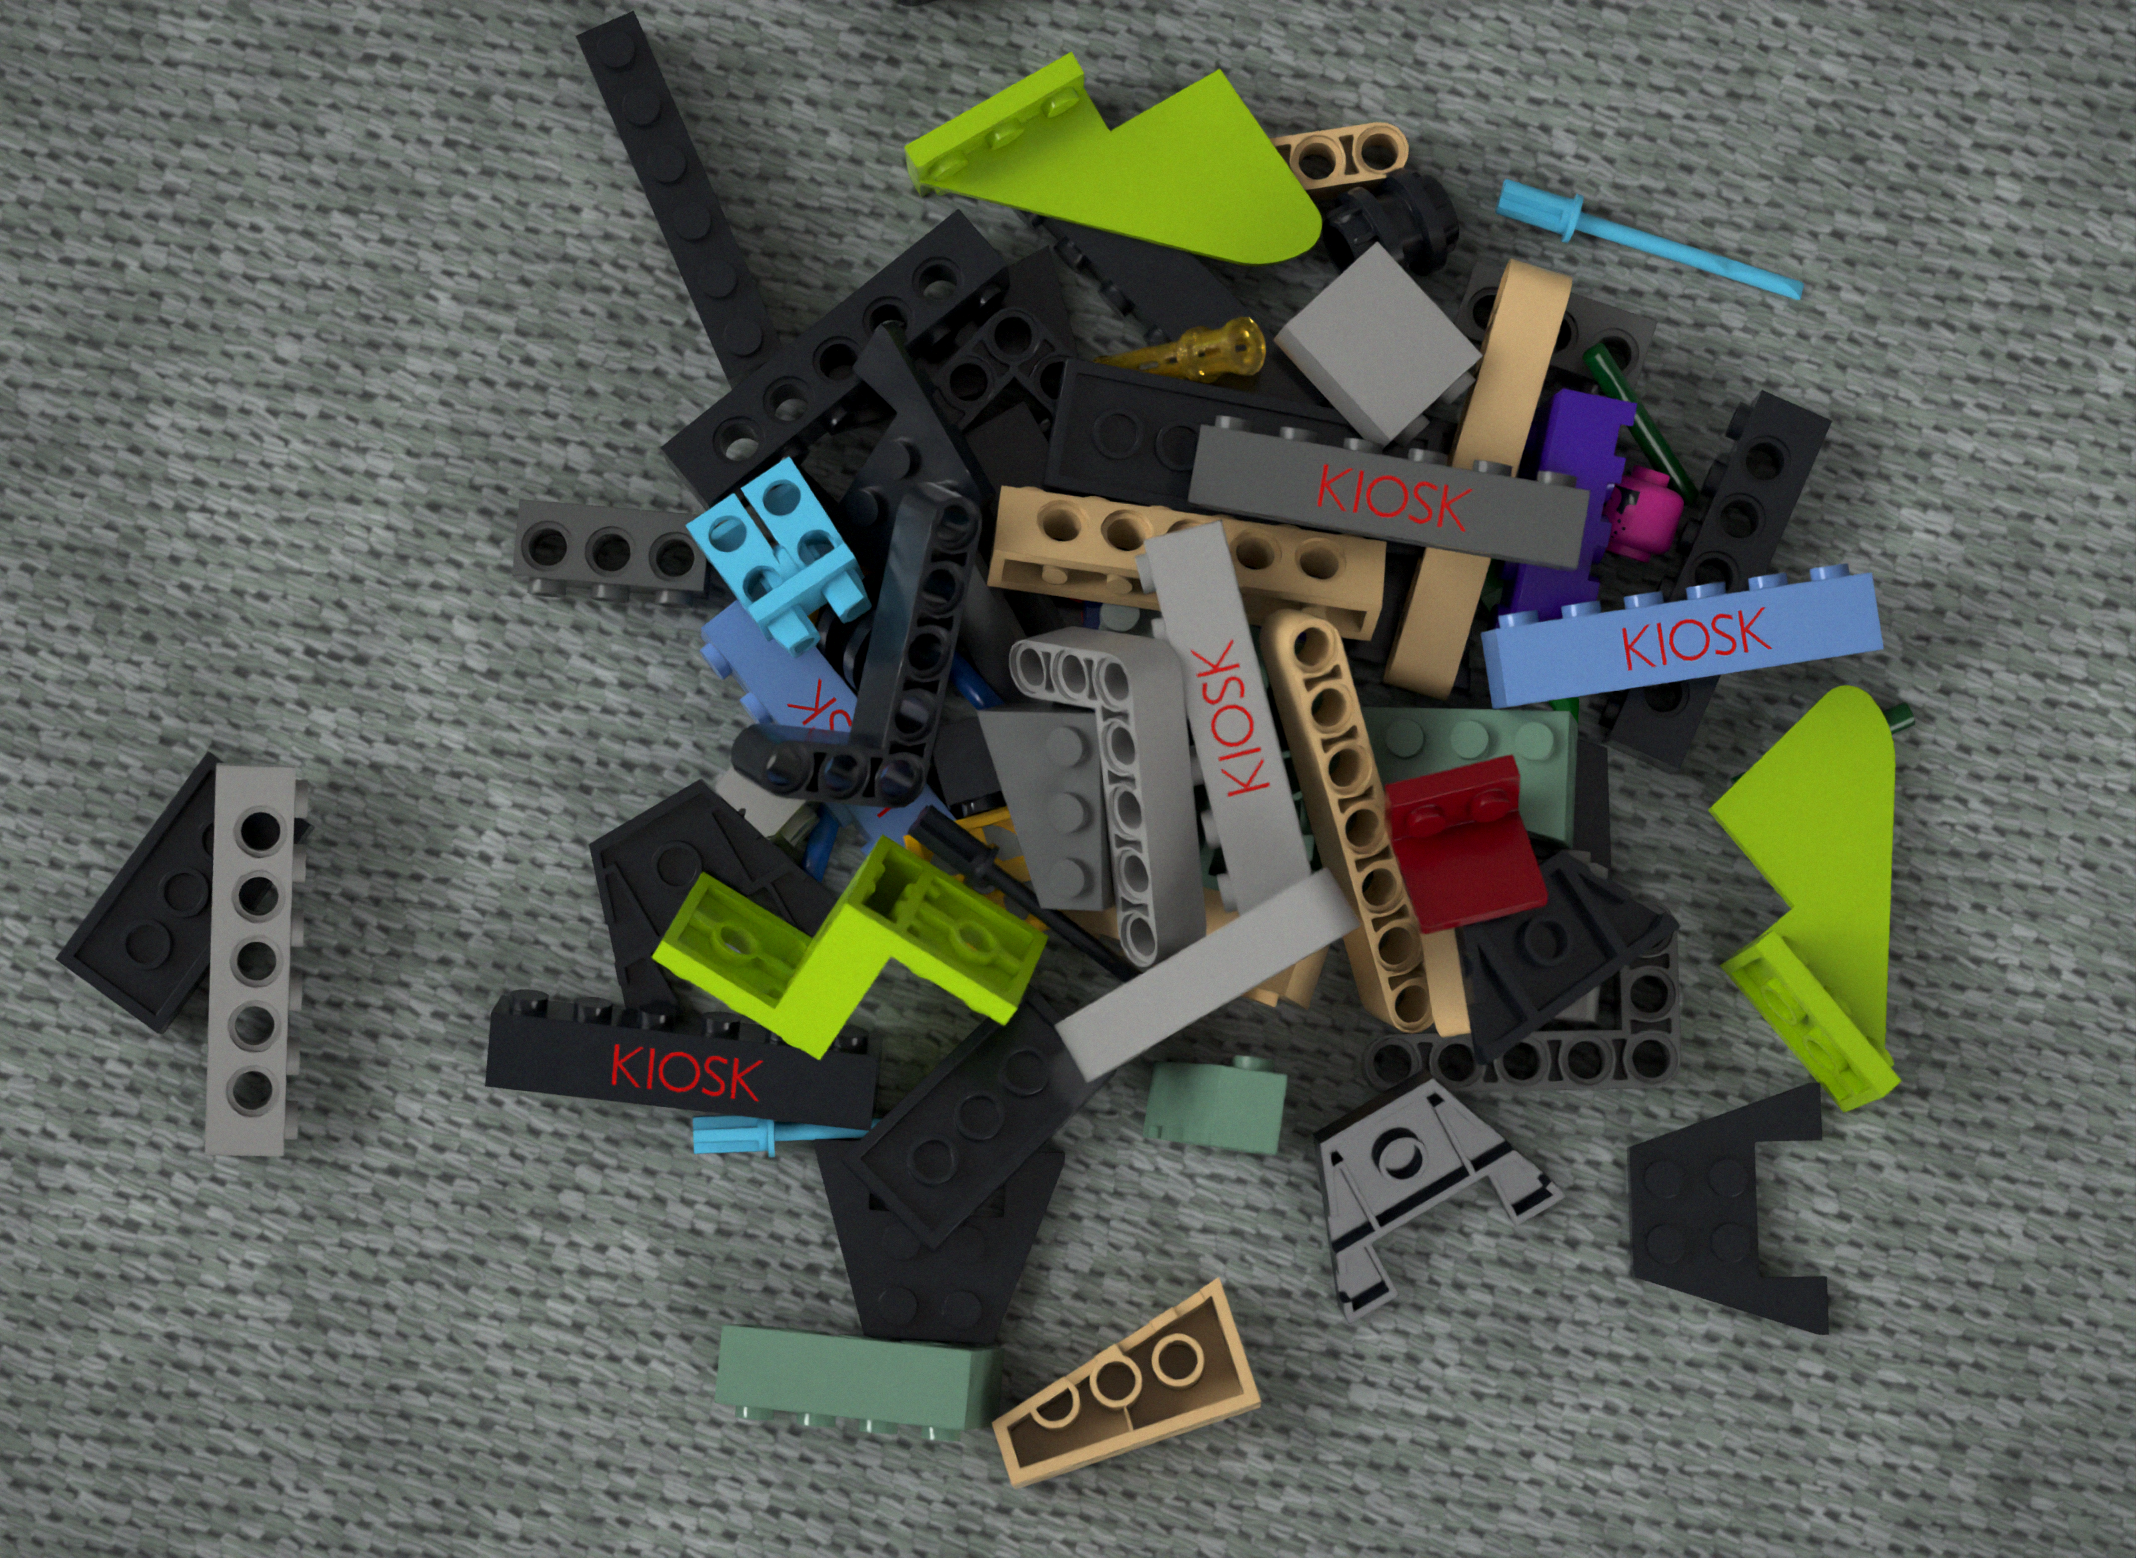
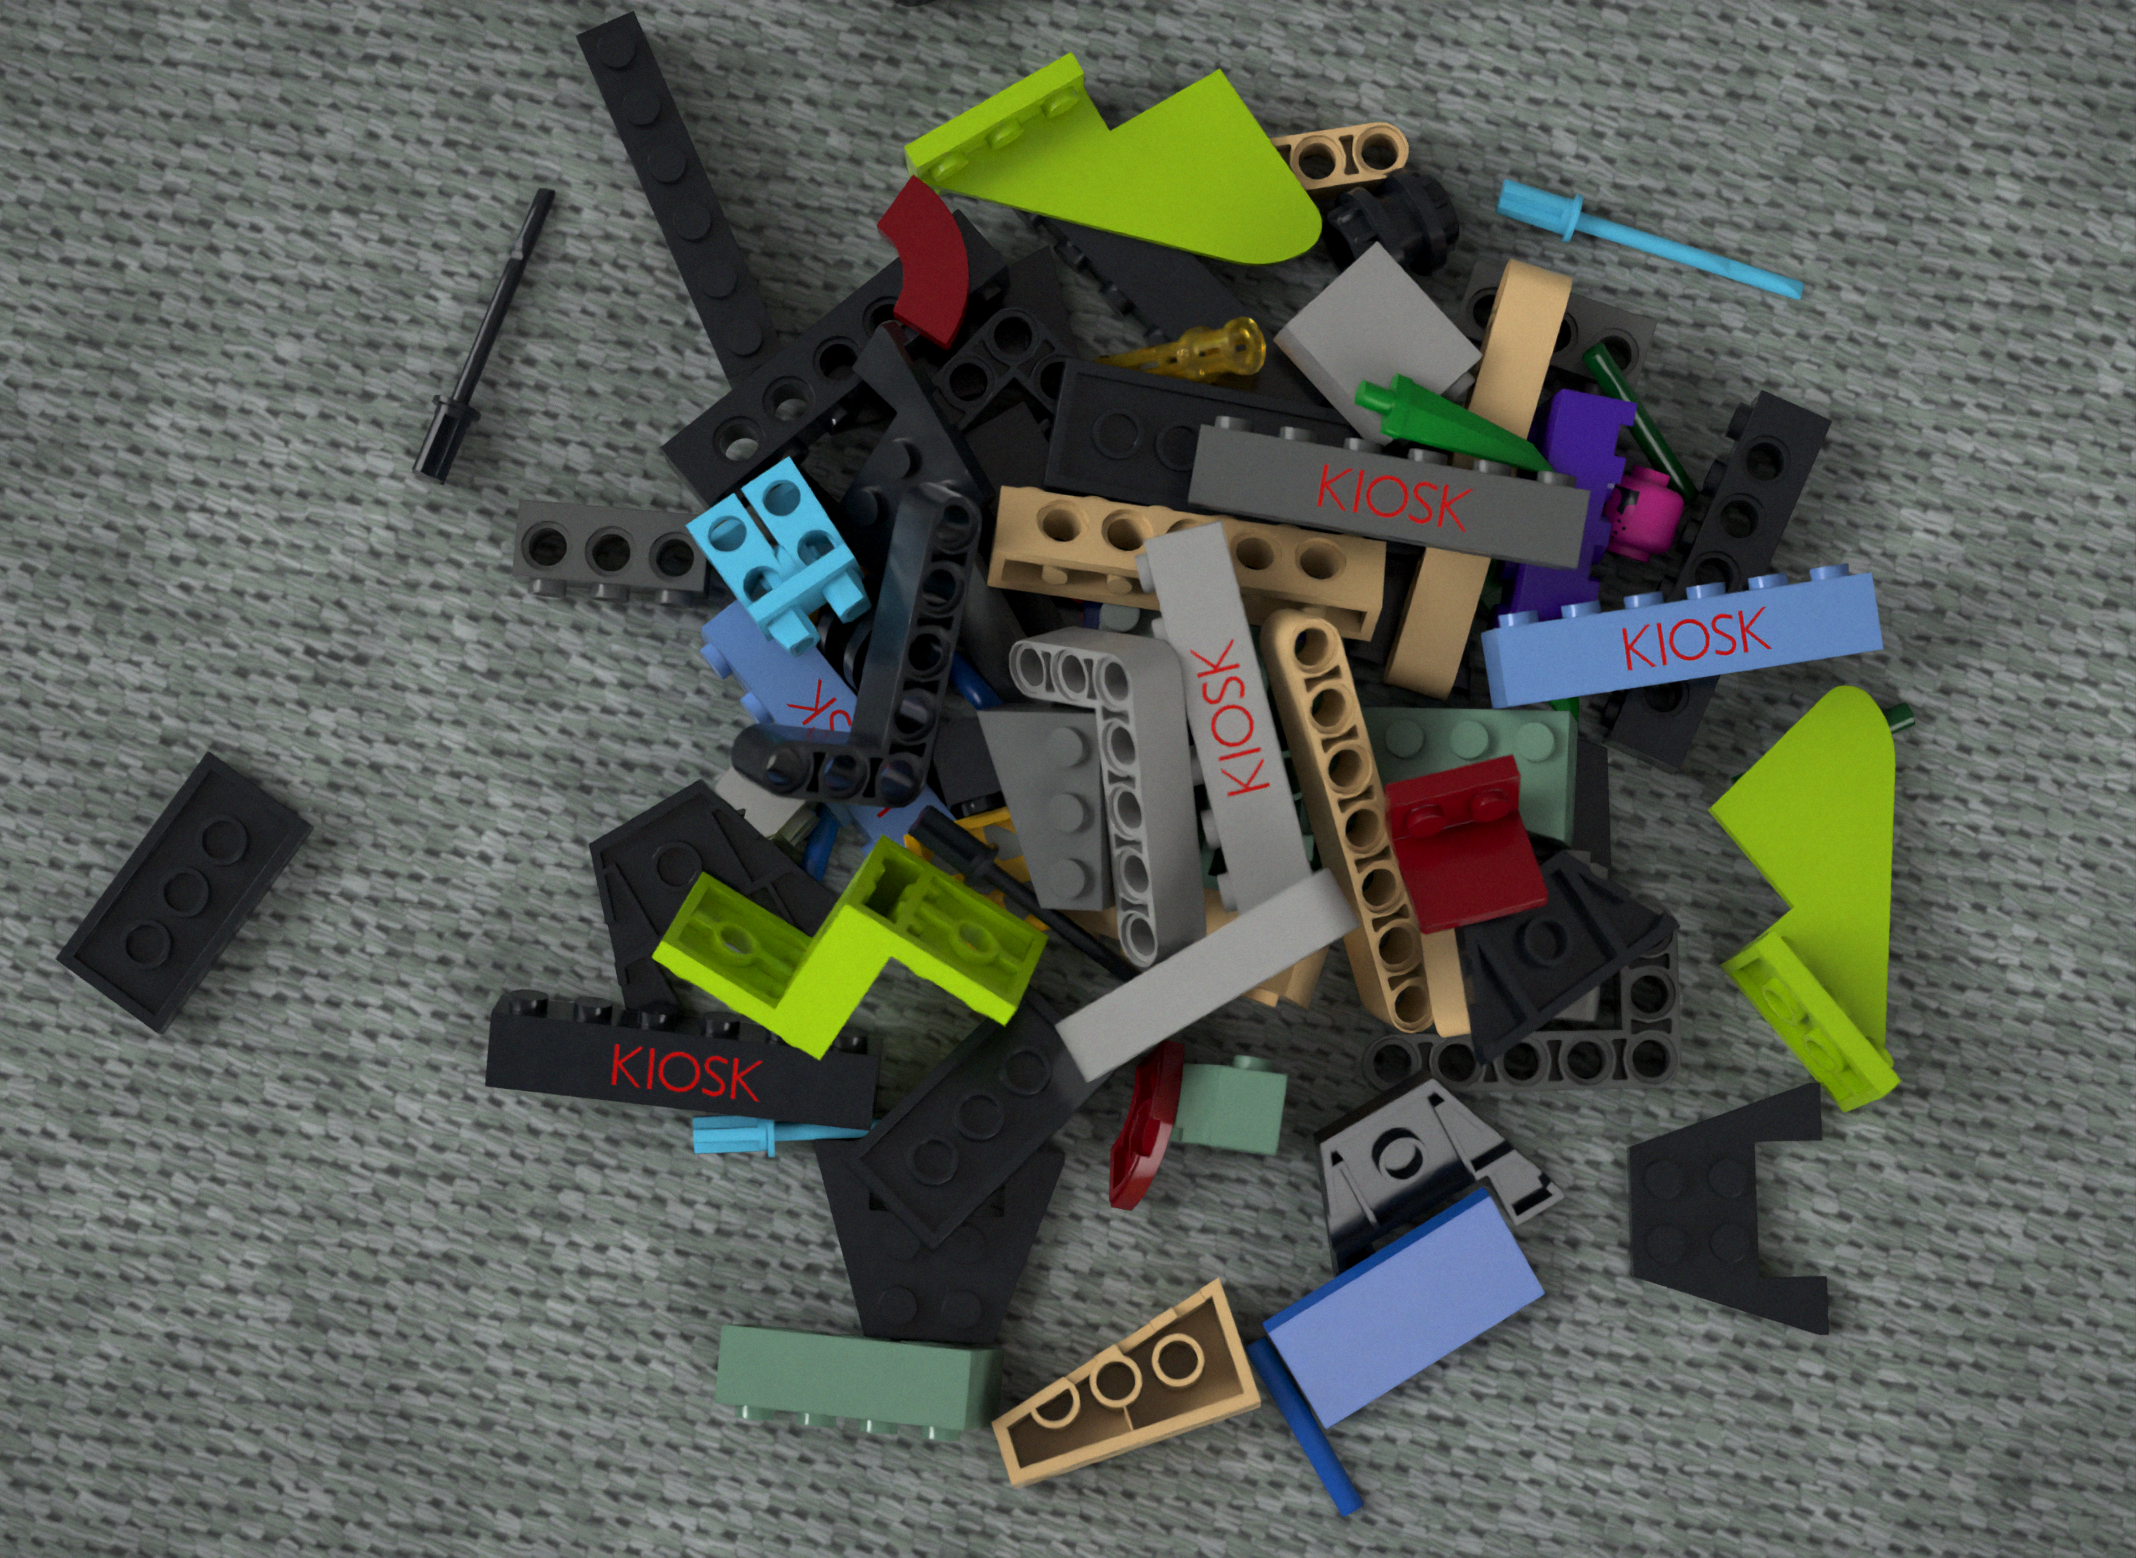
(230, 1123): light grey brick -> none
(453, 414): none -> black piece
(932, 262): none -> dark red tile
(1148, 1125): none -> dark red tile
(1304, 1426): none -> blue bar
(1404, 1308): none -> tile
(1432, 420): none -> green bar

